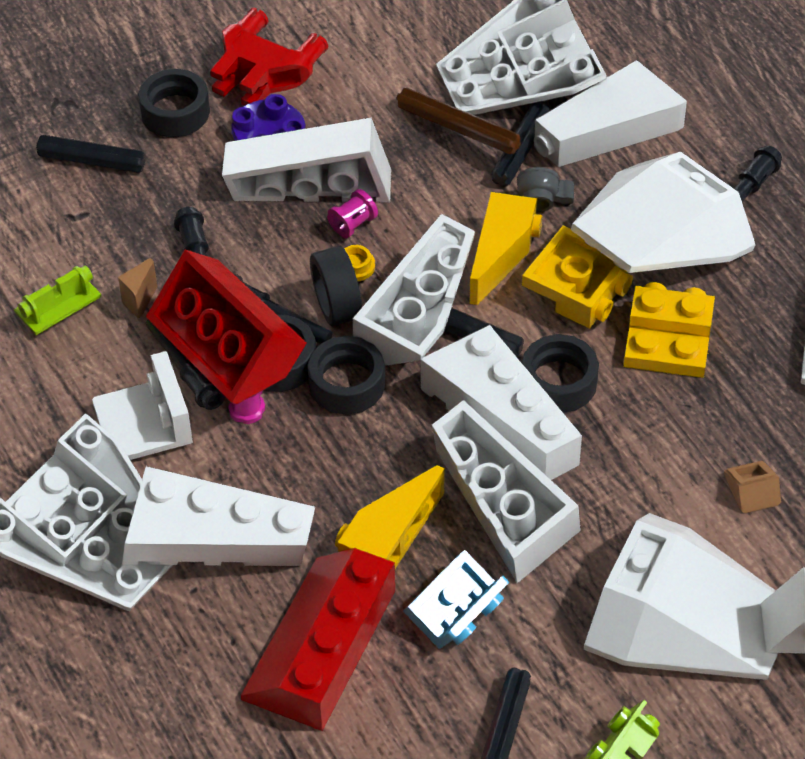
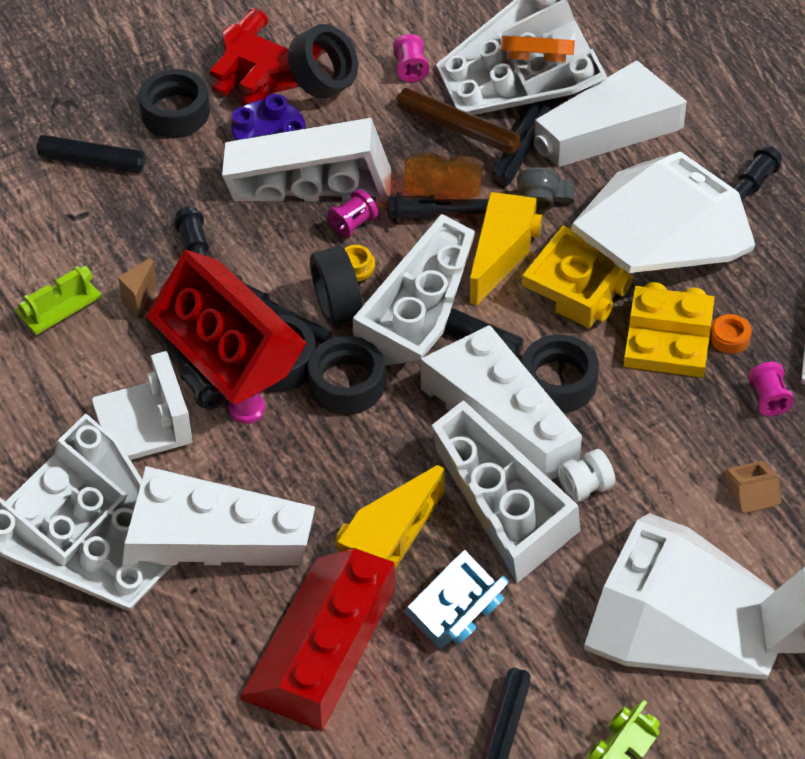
(340, 53): none -> black tyre
(413, 53): none -> dark pink bush
(427, 206): none -> black pin
(431, 173): none -> clear orange brick
(521, 47): none -> orange plate
(587, 475): none -> white wheel
(730, 333): none -> orange tile
(770, 387): none -> dark pink bush

